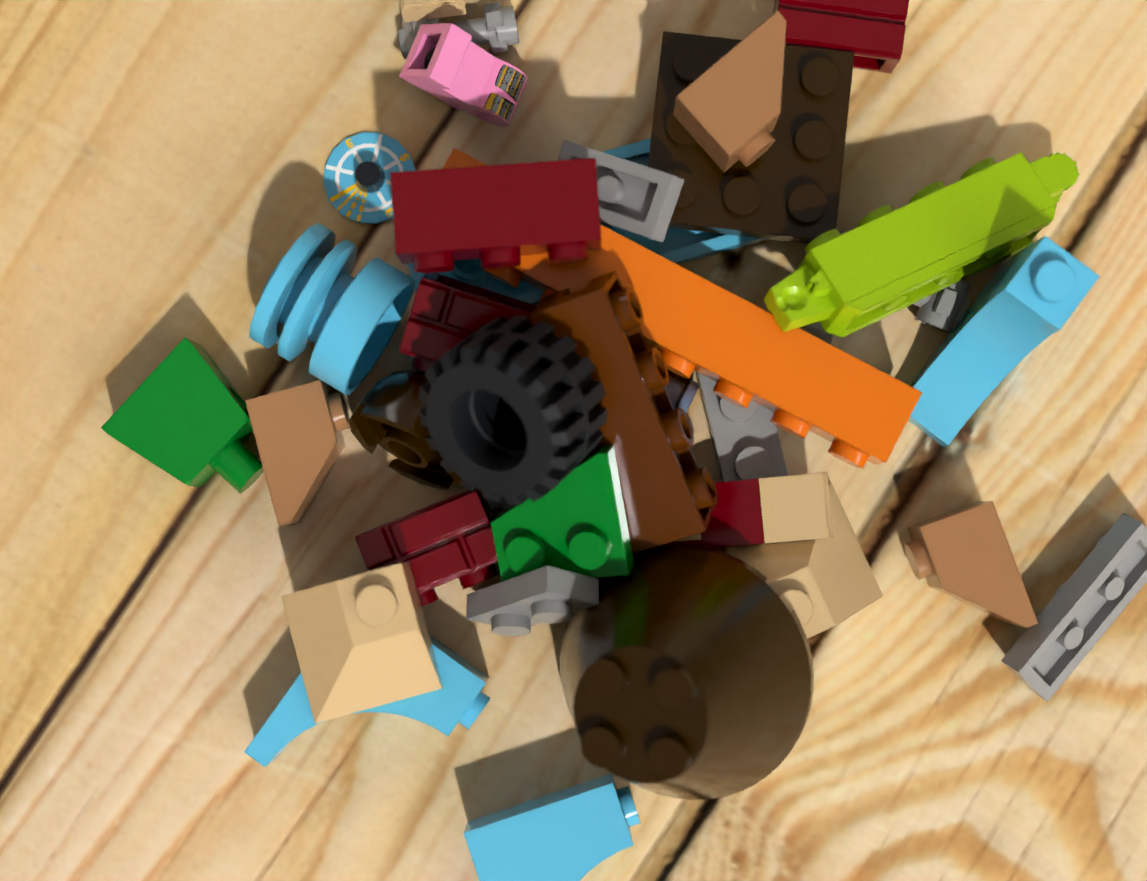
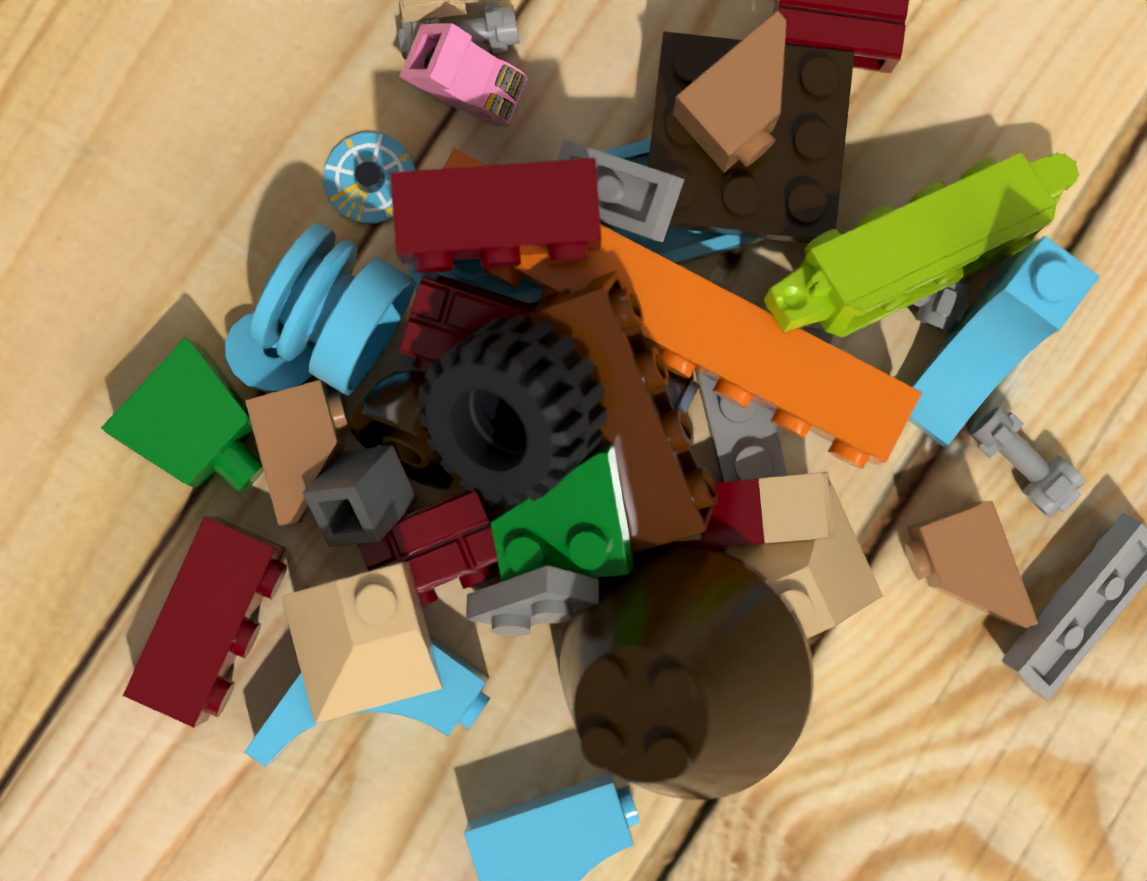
(207, 622): none -> dark red brick
(262, 366): none -> medium azure piece
(360, 496): none -> dark grey brick
(1051, 484): none -> light grey bar

